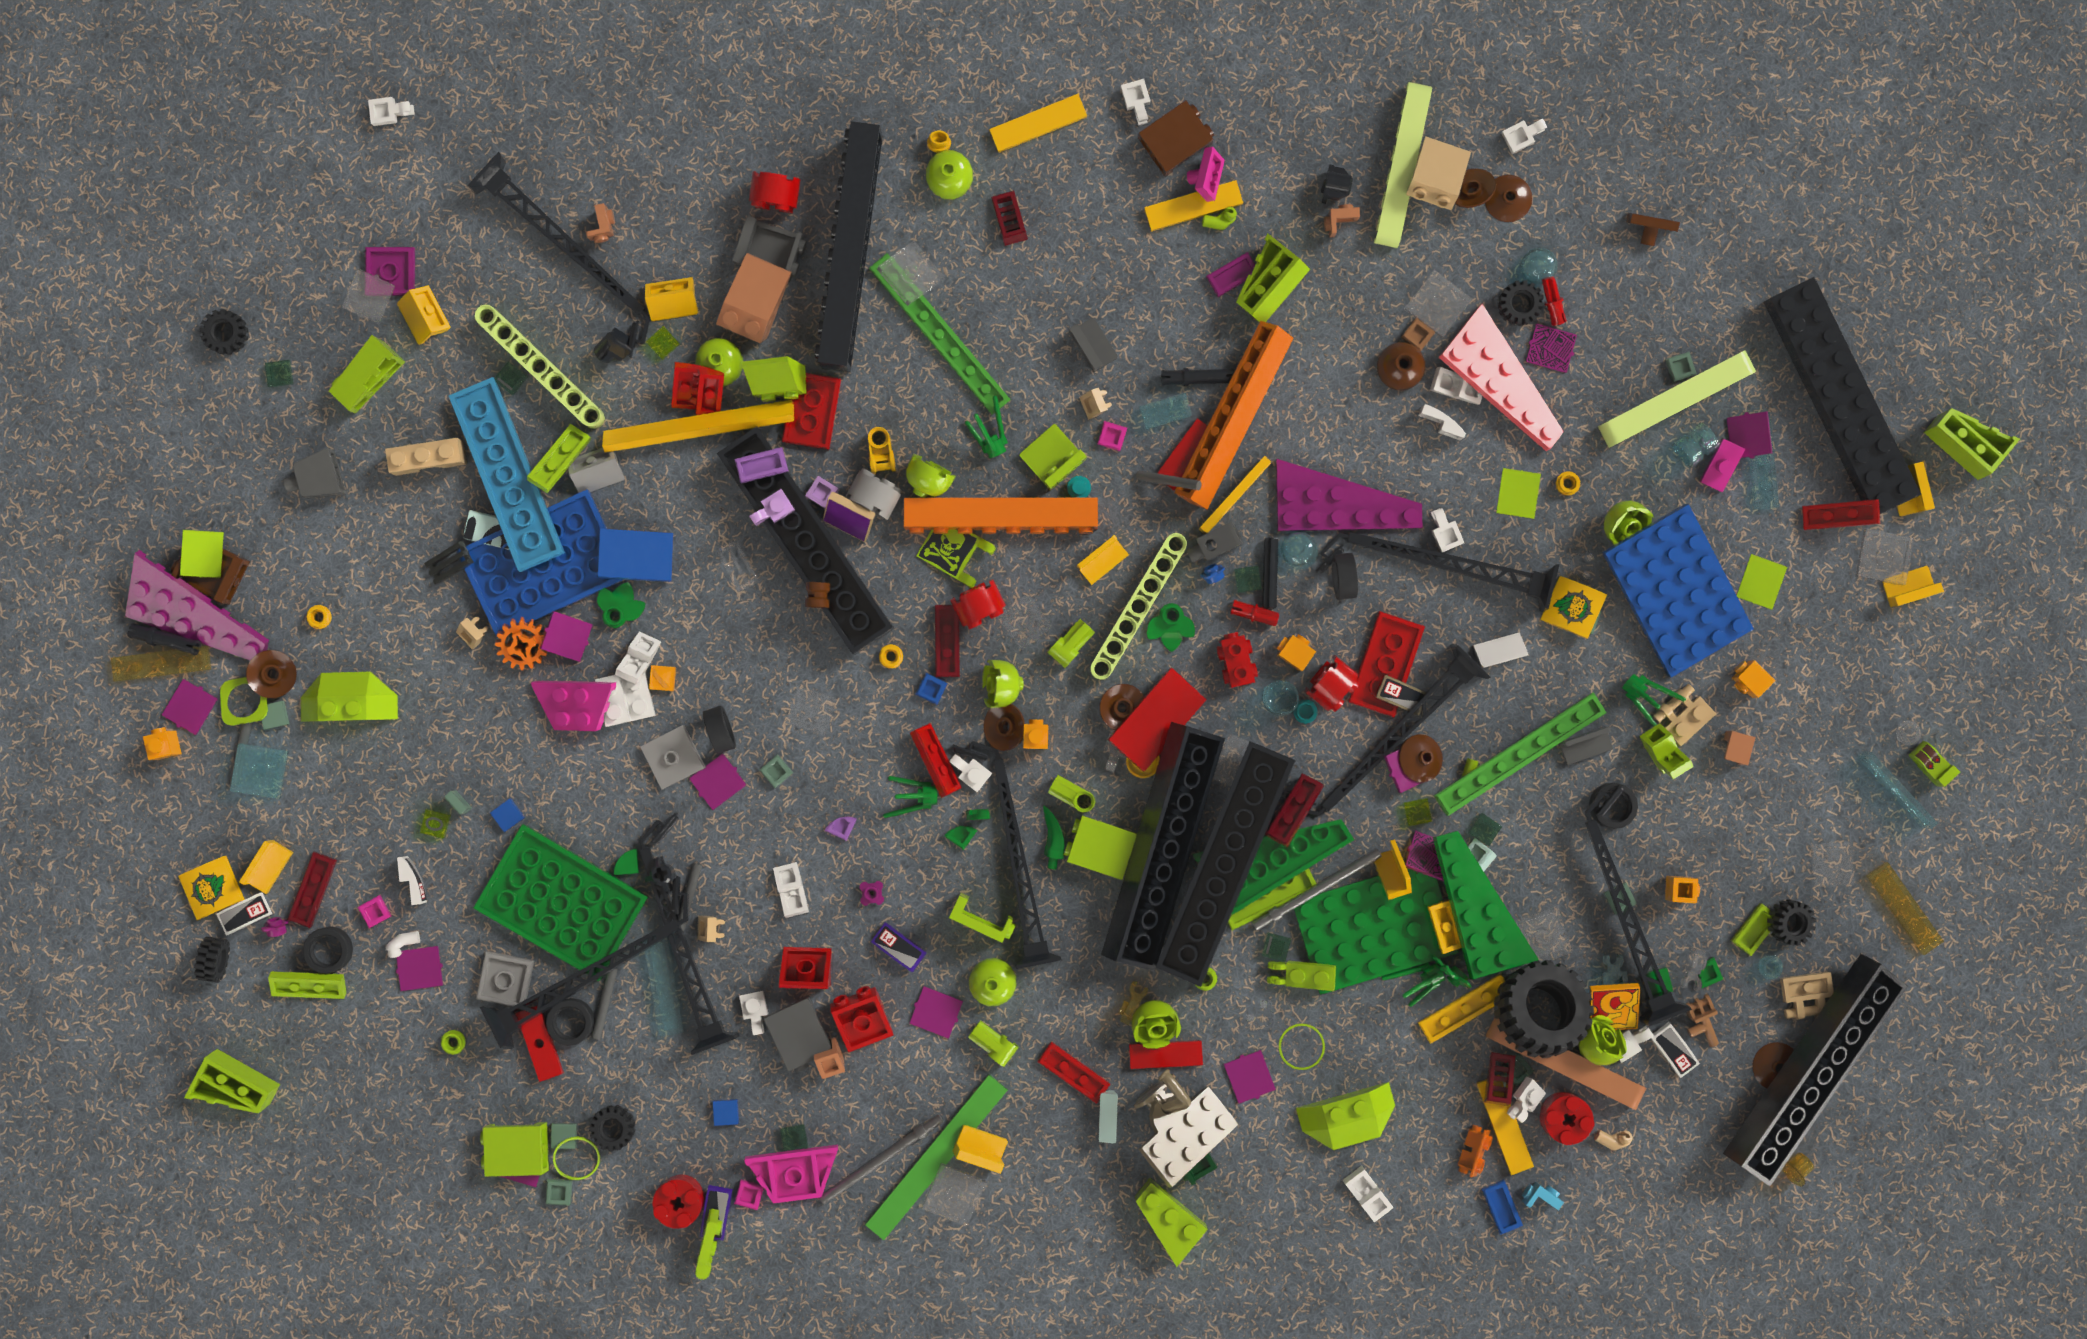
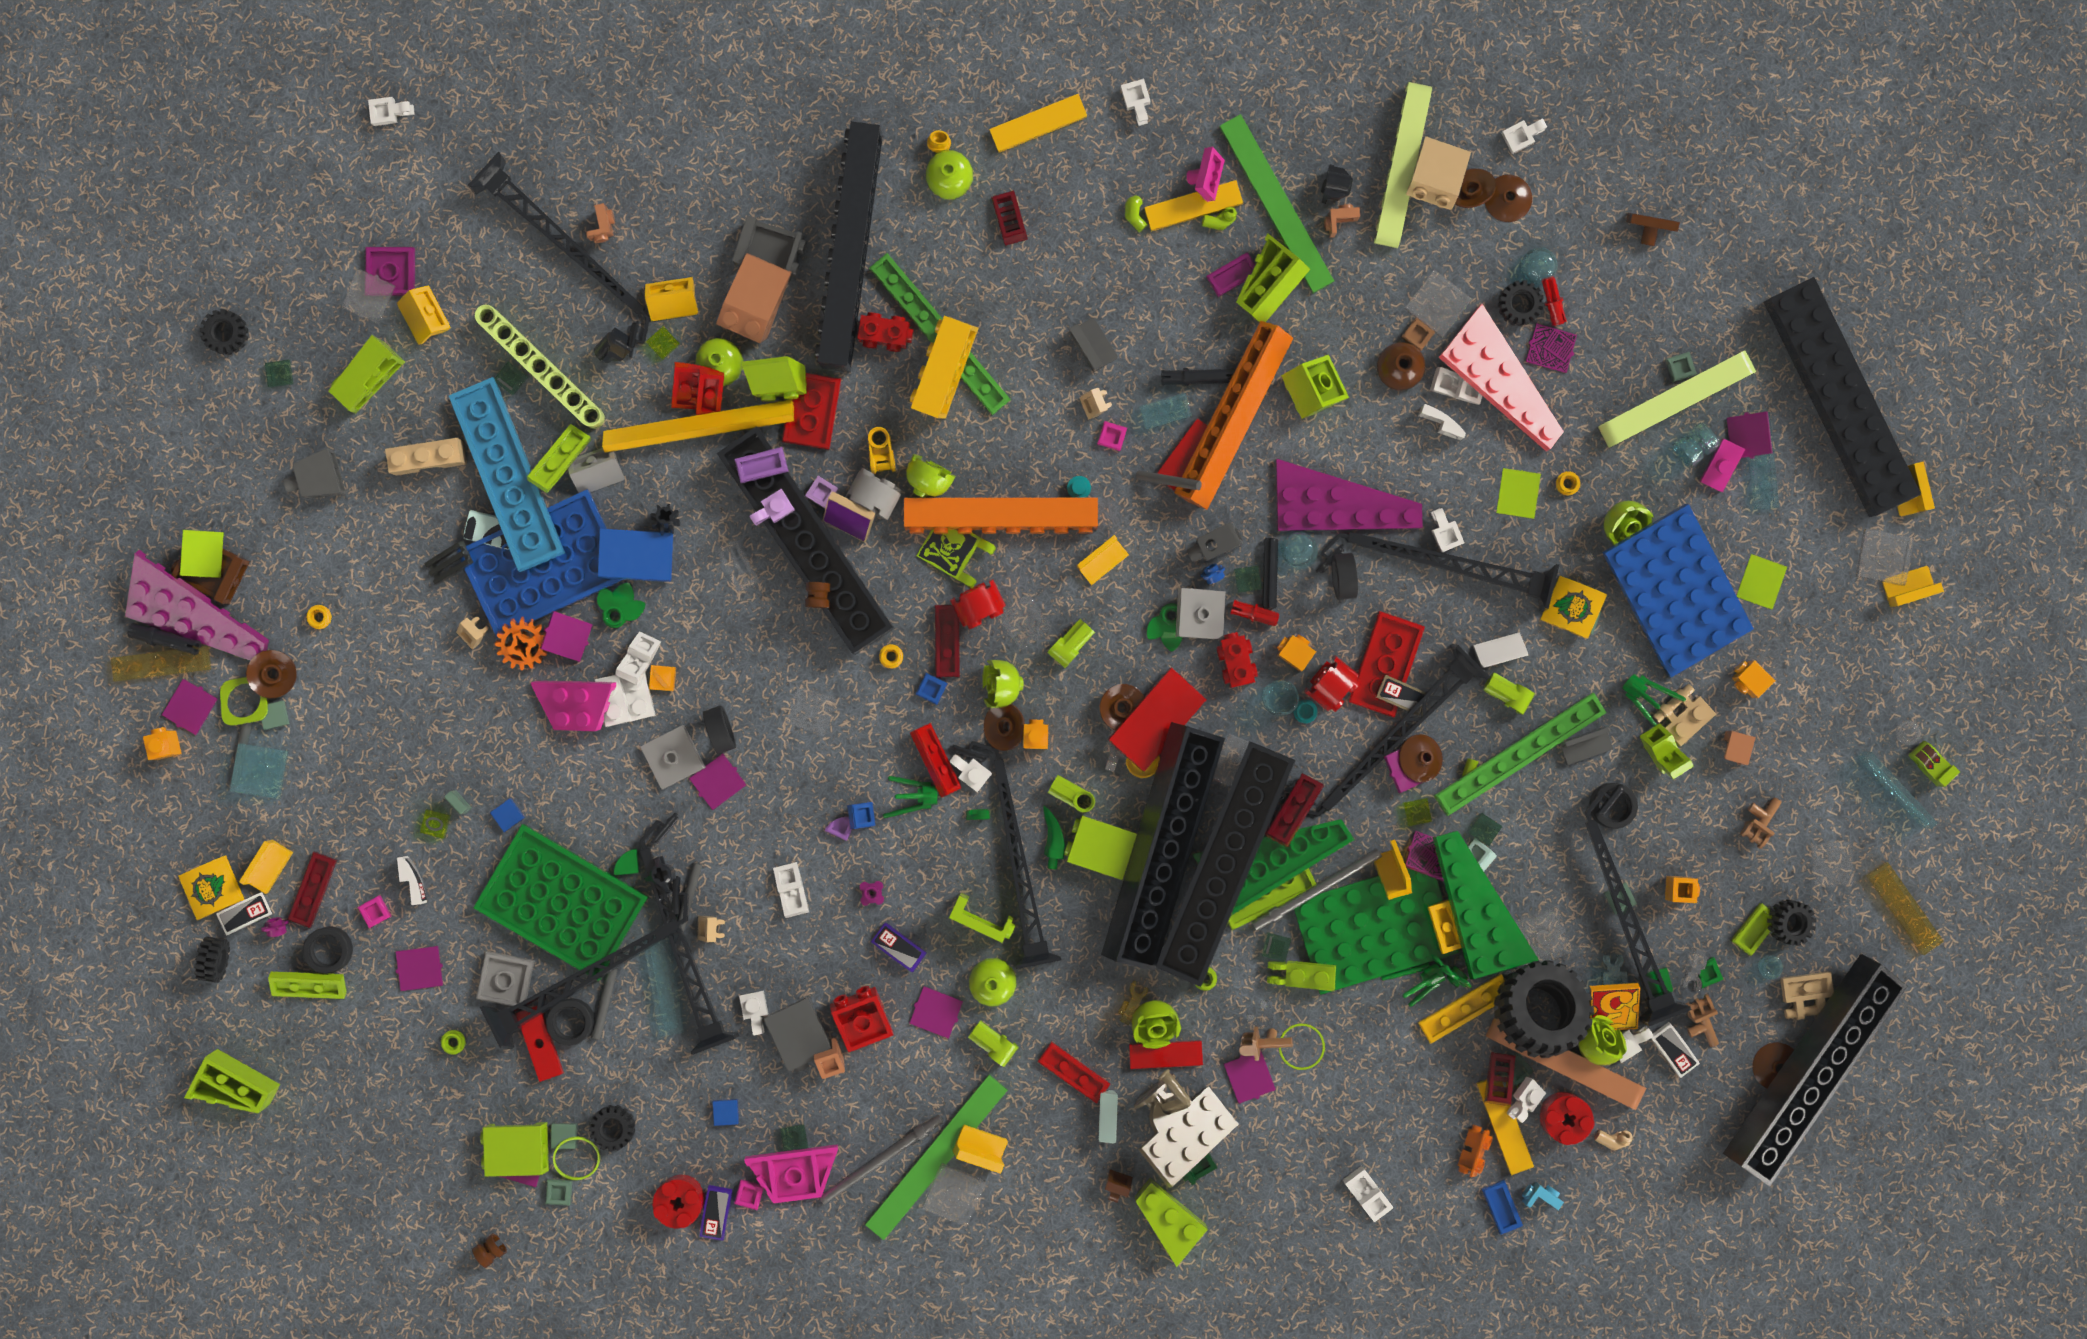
(348, 697): lime wedge -> none
(400, 940): white arm -> none
(488, 1251): none -> reddish brown wheel
(662, 525): none -> black gear
(708, 1246): lime hinge -> none
(774, 190): red brick -> none
(776, 771): sand green tile -> none
(805, 968): red slope -> none
(861, 815): none -> blue tile
(891, 332): none -> red brick
(910, 273): clear plate -> none
(944, 367): none -> yellow brick
(961, 835): green tile -> none
(991, 444): green plant -> none
(1052, 457): lime bracket -> none
(1118, 1185): none -> reddish brown tile
(1132, 209): none -> lime arm
(1144, 596): yellowish green beam -> none
(1176, 137): reddish brown panel -> none
(1200, 613): none -> light grey plate
(1235, 495): yellow tile -> none
(1252, 1044): none -> medium nougat arm
(1275, 201): none -> bright green tile
(1314, 386): none -> lime slope
(1348, 1117): lime wedge -> none
(1512, 695): none -> lime piece
(1760, 827): none -> medium nougat arm
(1798, 1168): clear yellow piece -> none
(1841, 514): red tile -> none
(1970, 442): lime wedge -> none

